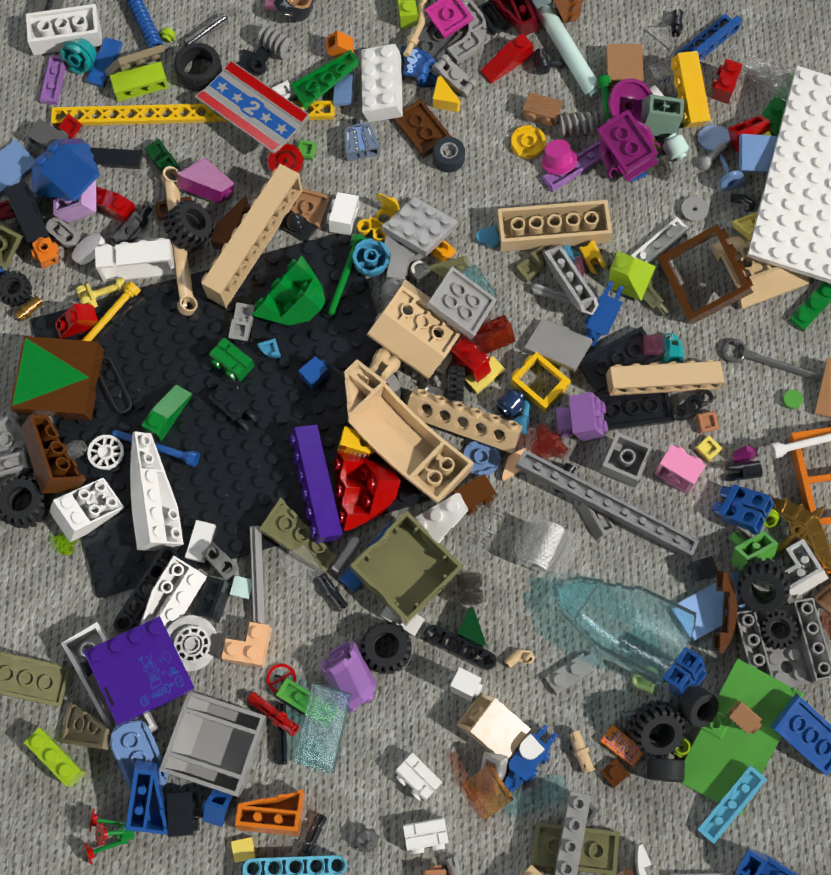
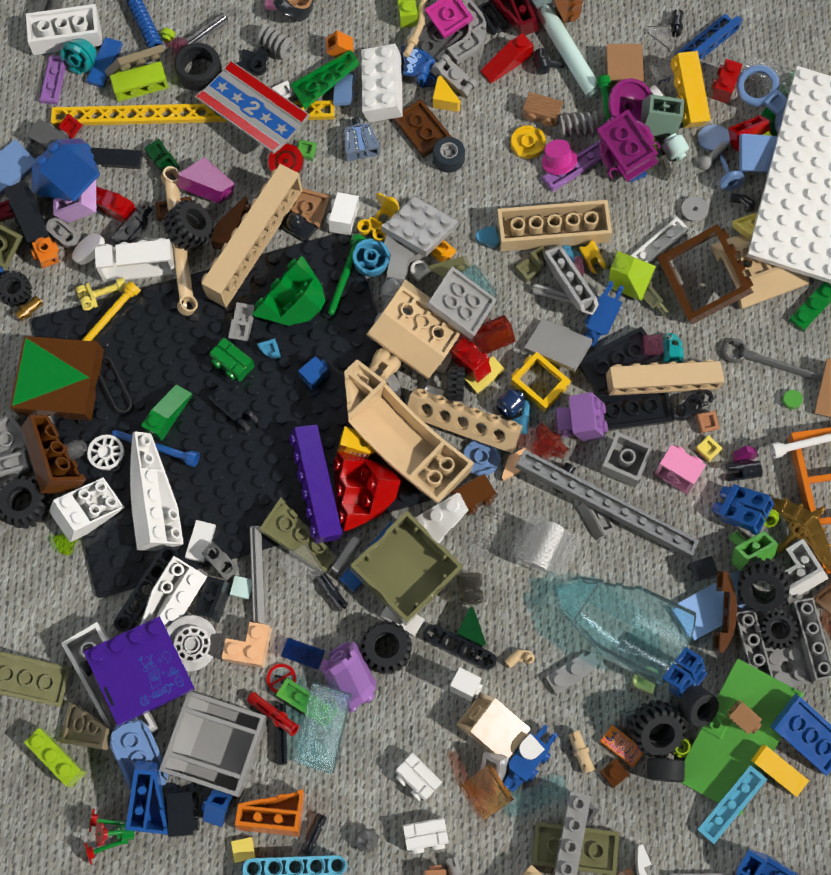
(76, 320): red slope -> none
(178, 43): none -> clear pink tile
(303, 653): none -> clear blue plate
(773, 101): none -> medium blue bar
(780, 770): none -> yellow tile

